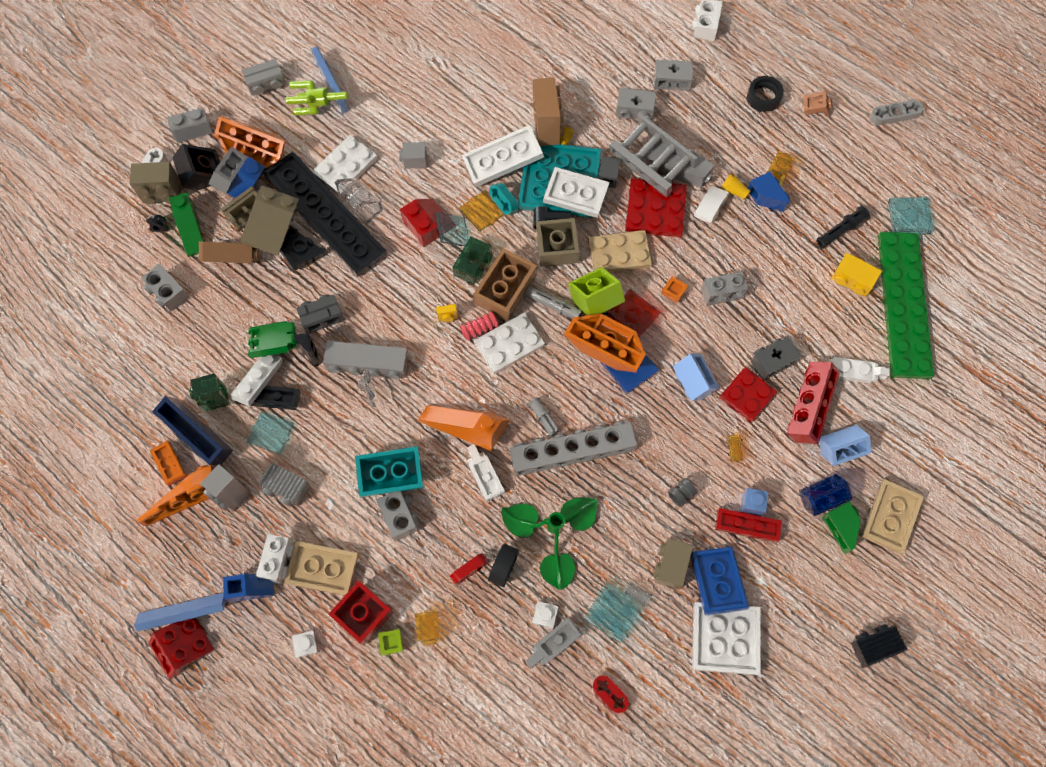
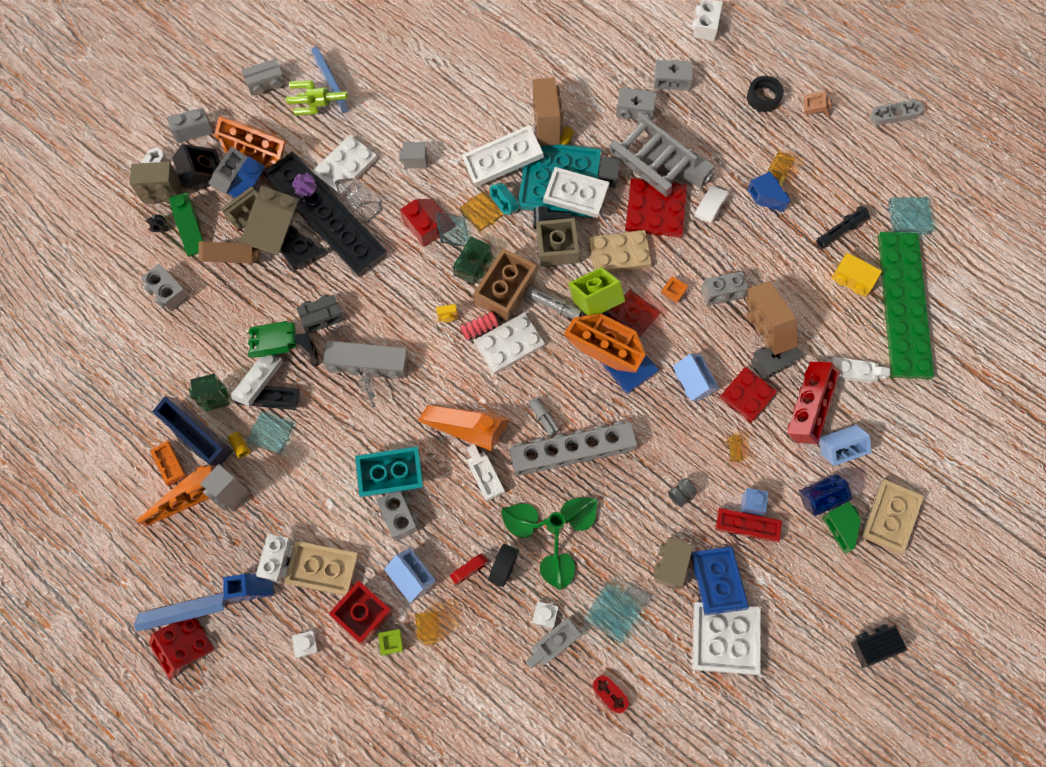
(237, 439): none -> yellow piece
(284, 485): light grey brick -> none
(304, 185): none -> medium lavender gear
(410, 575): none -> light blue brick
(735, 187): yellow cone -> none
(772, 318): none -> medium nougat brick

